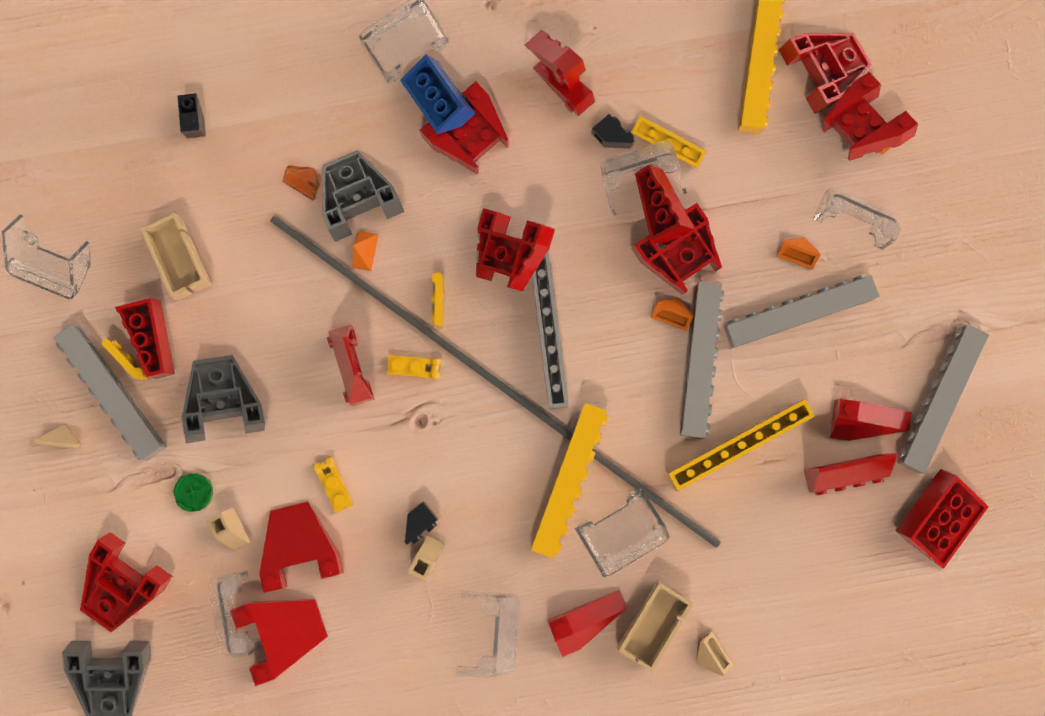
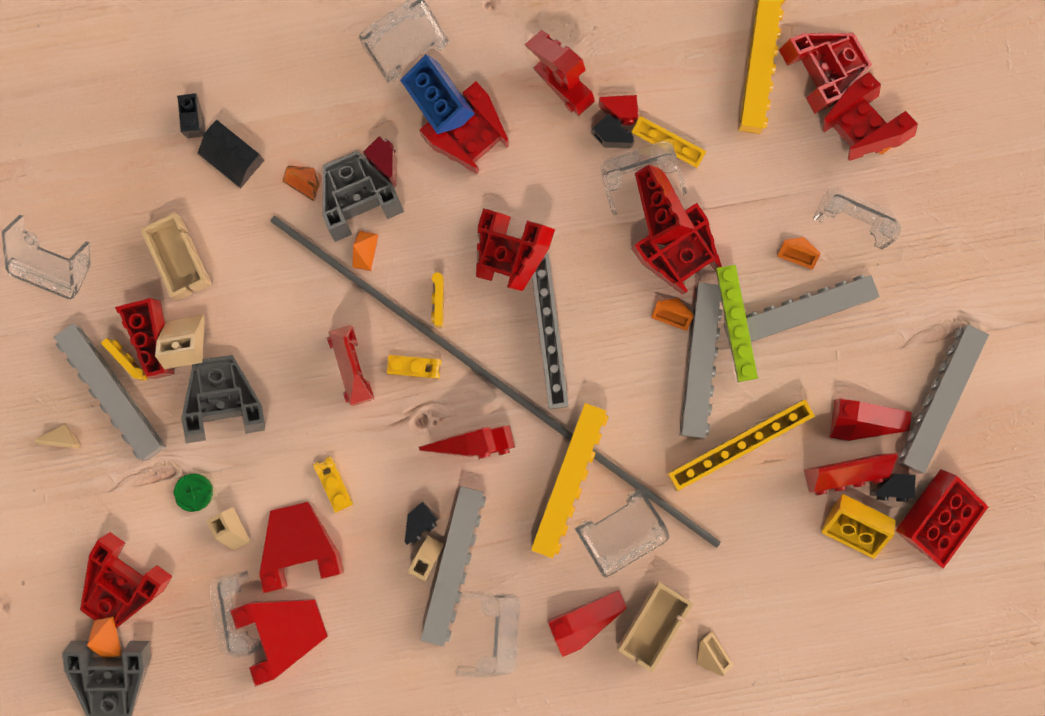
(104, 638): none -> orange slope
(181, 342): none -> tan slope
(229, 154): none -> black slope
(382, 157): none -> dark red slope
(452, 566): none -> light grey brick
(475, 443): none -> red wedge
(622, 107): none -> red slope
(736, 323): none -> lime plate
(859, 526): none -> yellow slope
(897, 485): none -> black slope

